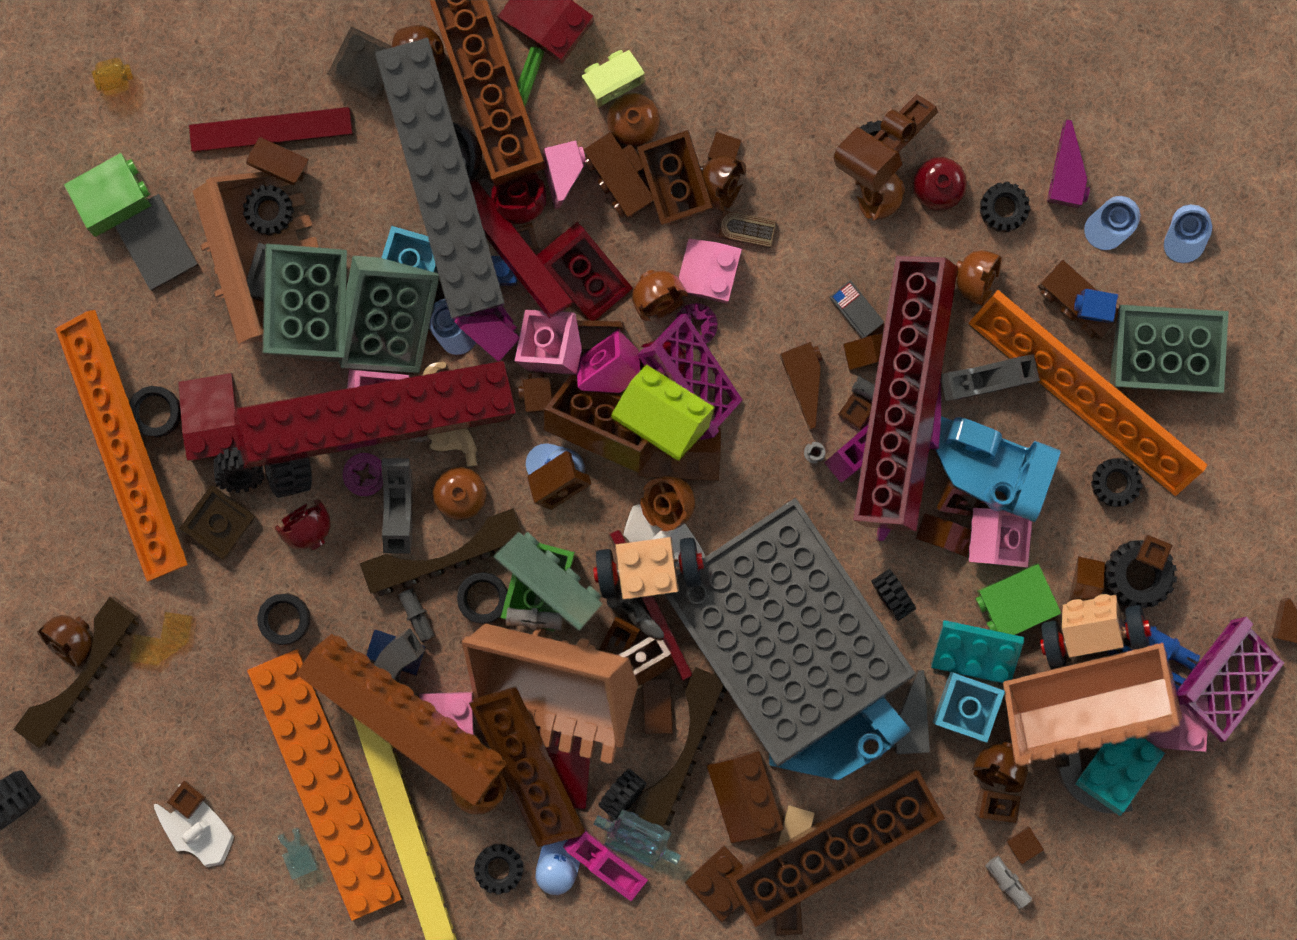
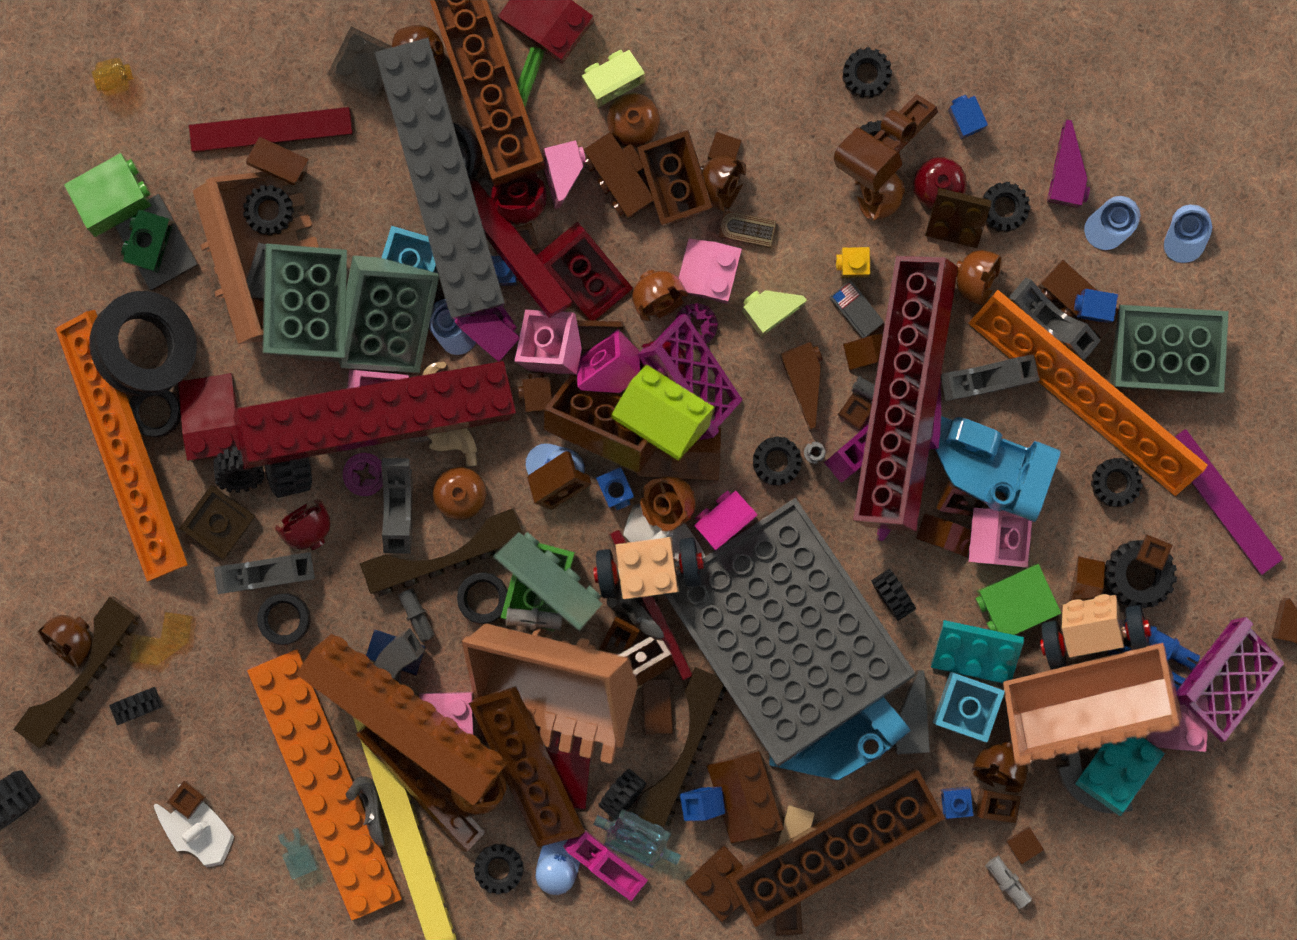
(121, 372): none -> black tyre
(136, 705): none -> black tyre
(151, 256): none -> dark green brick
(264, 573): none -> dark grey arch
(367, 791): none -> dark grey piece
(425, 791): none -> reddish brown plate
(611, 477): none -> blue brick
(702, 803): none -> blue brick
(724, 519): none -> dark pink slope
(770, 309): none -> yellowish green slope
(780, 444): none -> black tyre
(853, 262): none -> yellow brick
(878, 61): none -> black tyre
(956, 802): none -> blue brick
(958, 218): none -> dark brown plate
(967, 116): none -> blue brick
(1069, 331): none -> dark grey arch
(1232, 512): none -> magenta tile

